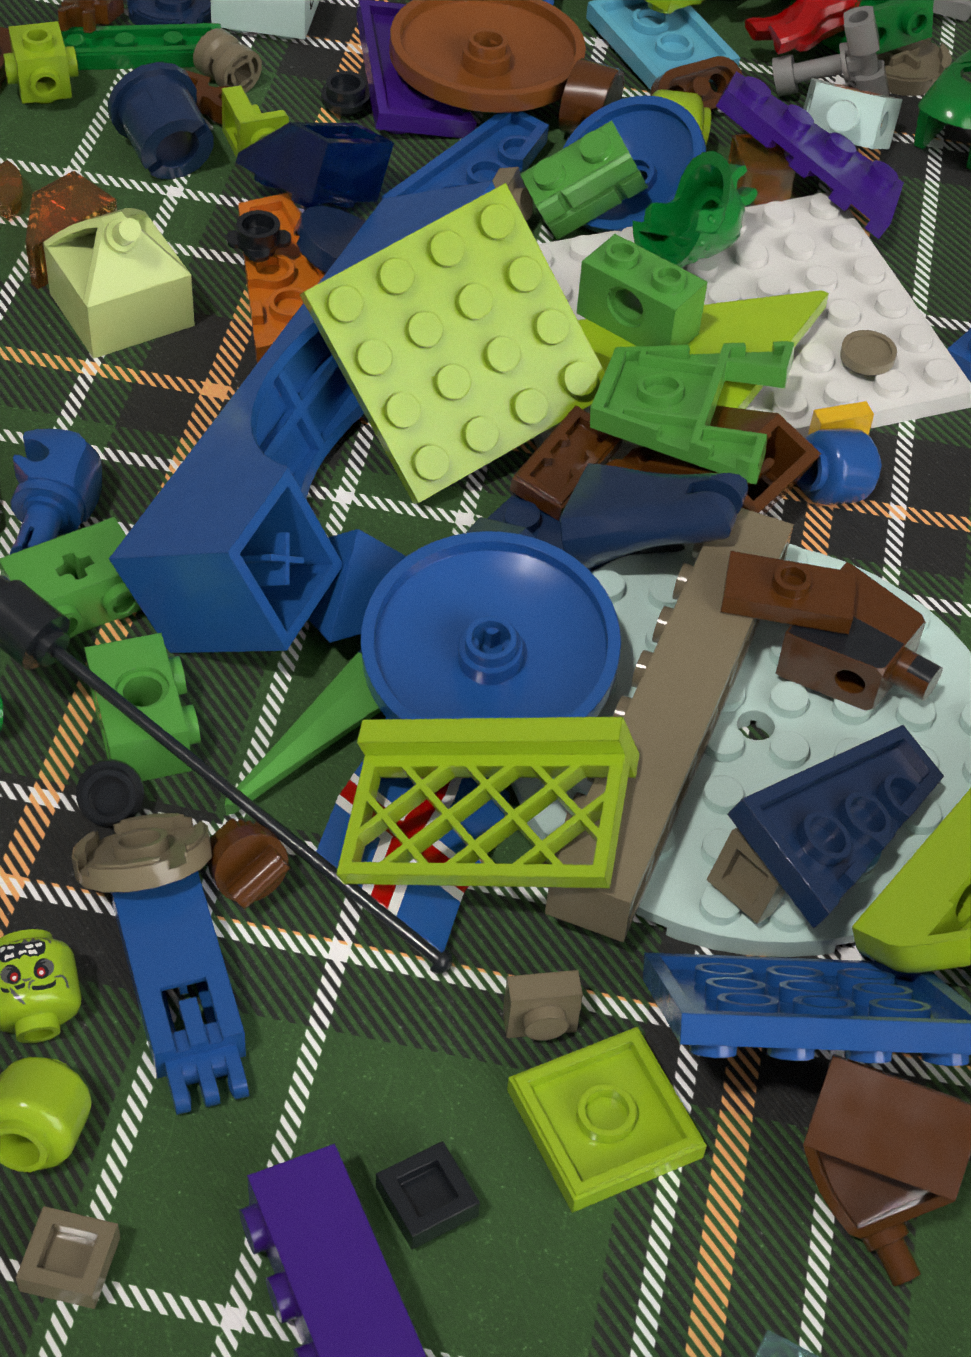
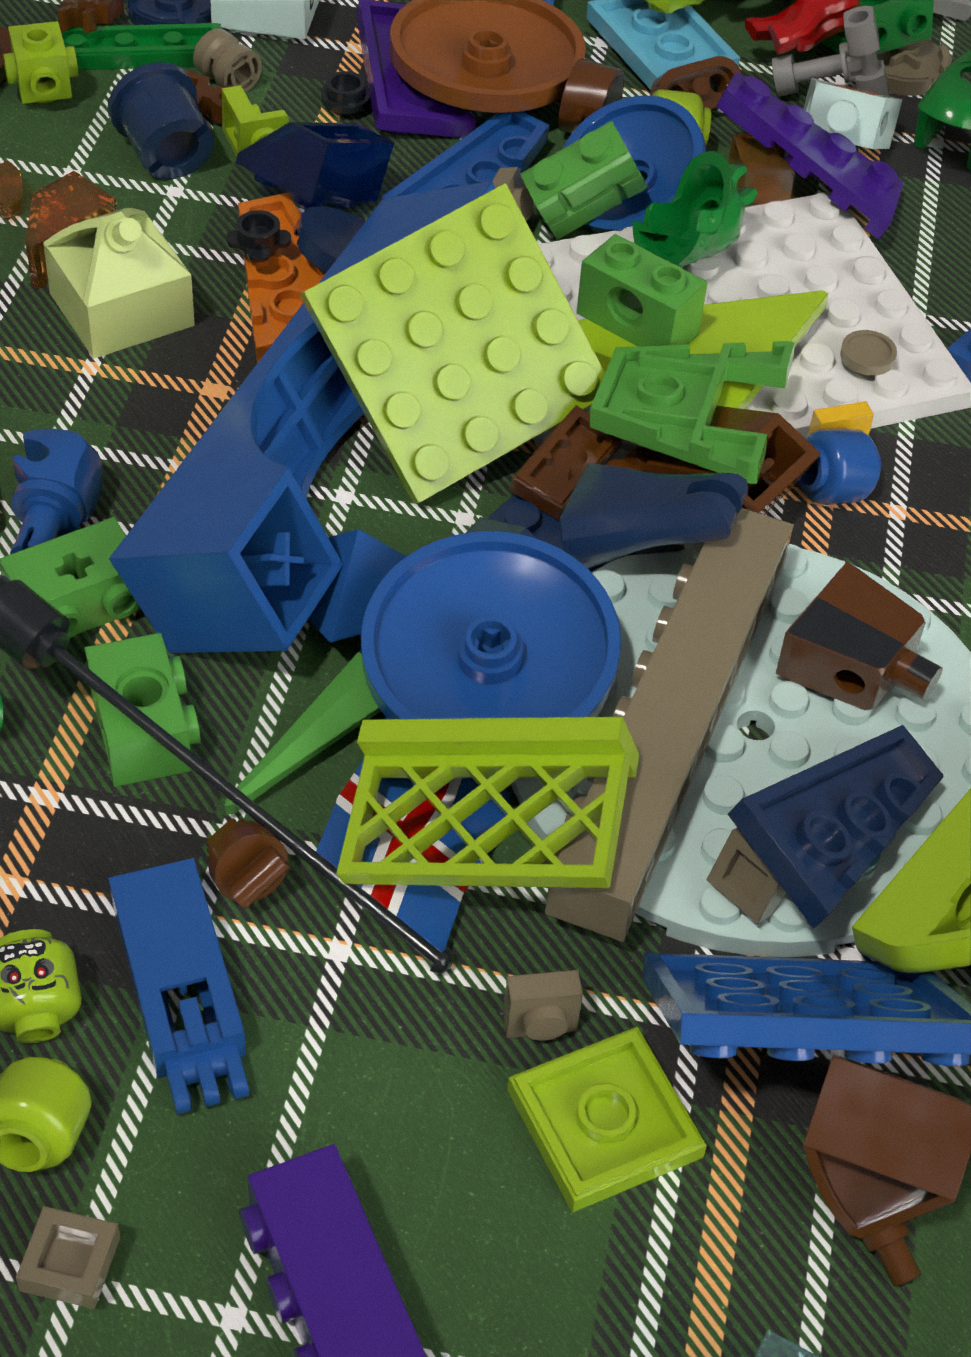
(109, 792): black plate -> none
(142, 853): dark tan tile -> none
(427, 1195): black plate -> none
(789, 592): reddish brown plate -> none

